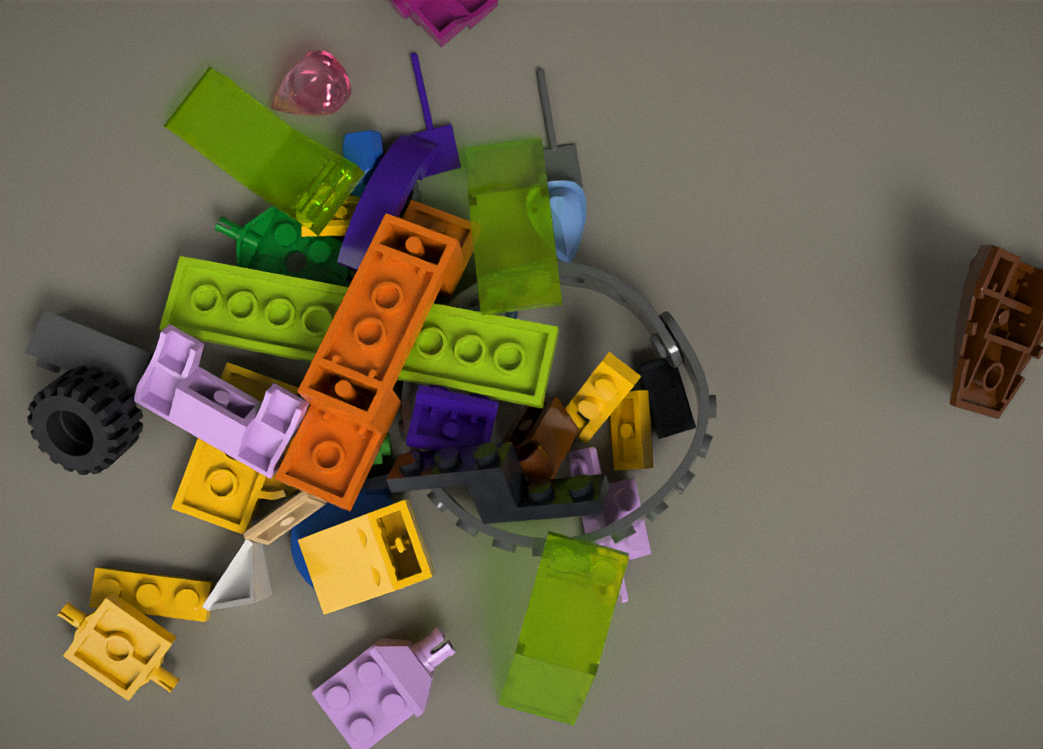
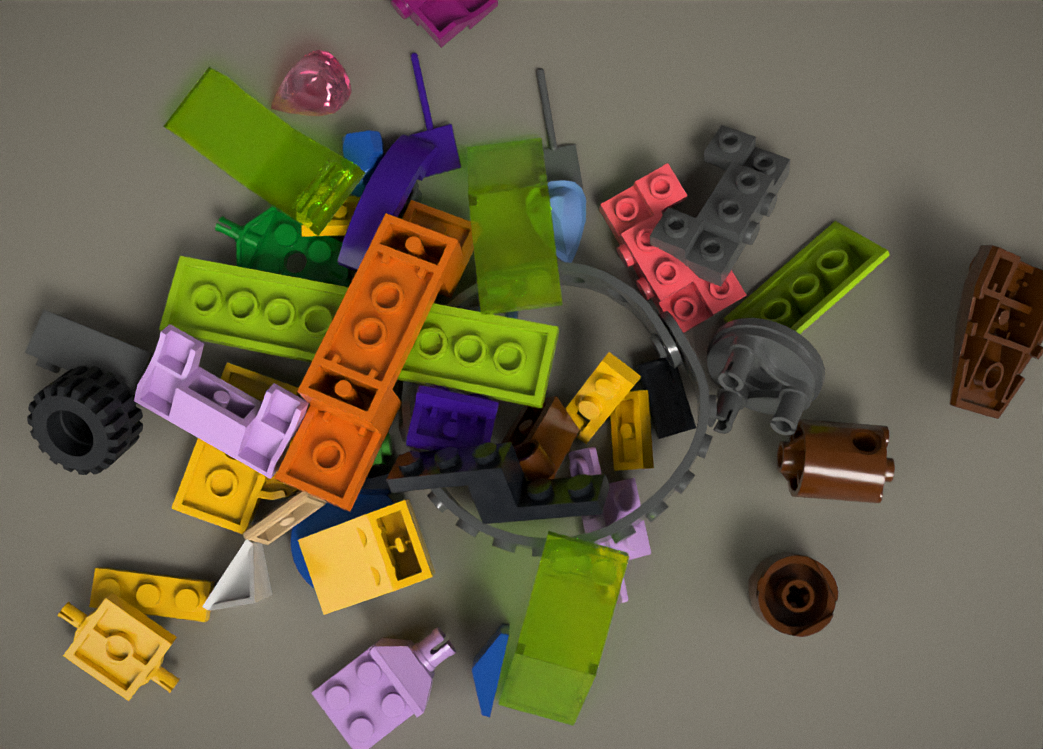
(487, 668): none -> blue slope
(662, 276): none -> coral bracket
(731, 213): none -> dark grey bracket
(765, 370): none -> dark grey piece
(813, 279): none -> lime slope
(814, 599): none -> reddish brown brick
(836, 461): none -> reddish brown cylinder

